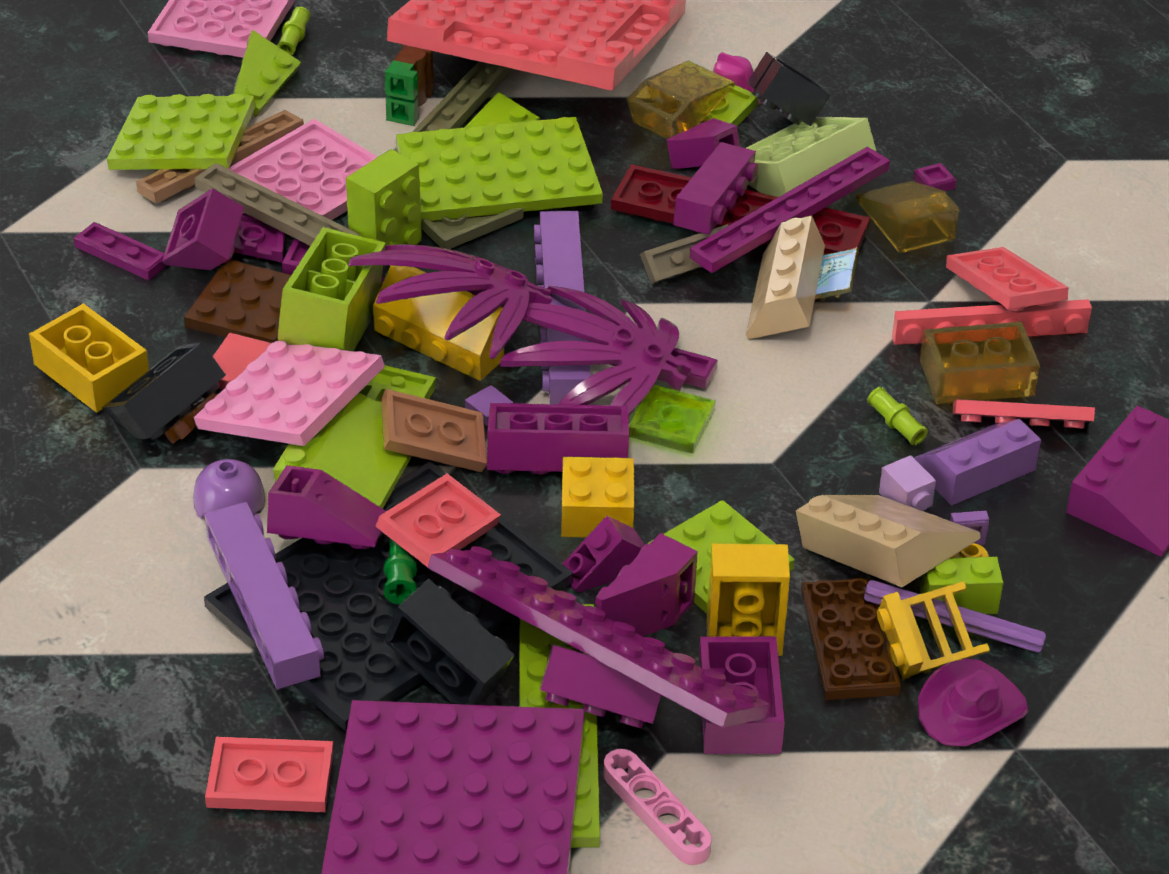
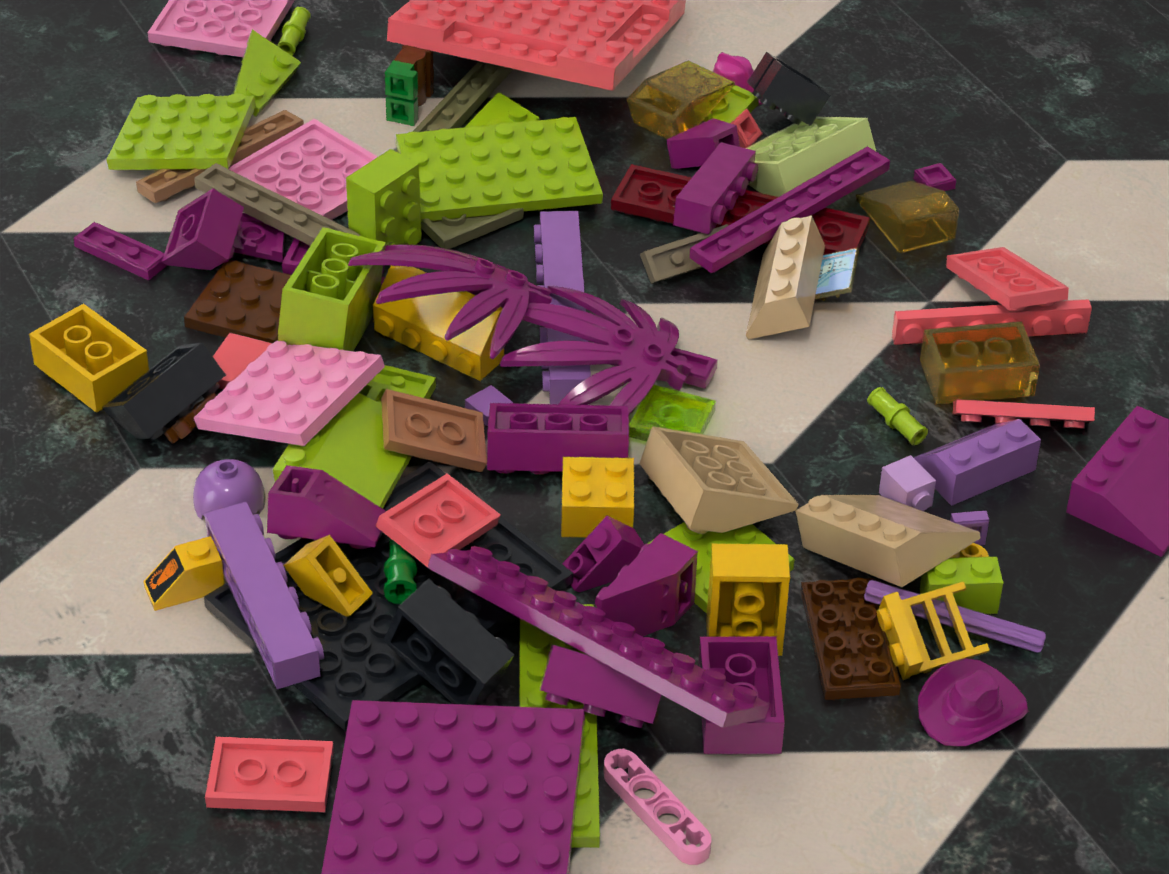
(185, 574): none -> yellow slope
(328, 576): none -> yellow slope
(713, 480): none -> tan slope
(747, 129): none -> coral slope

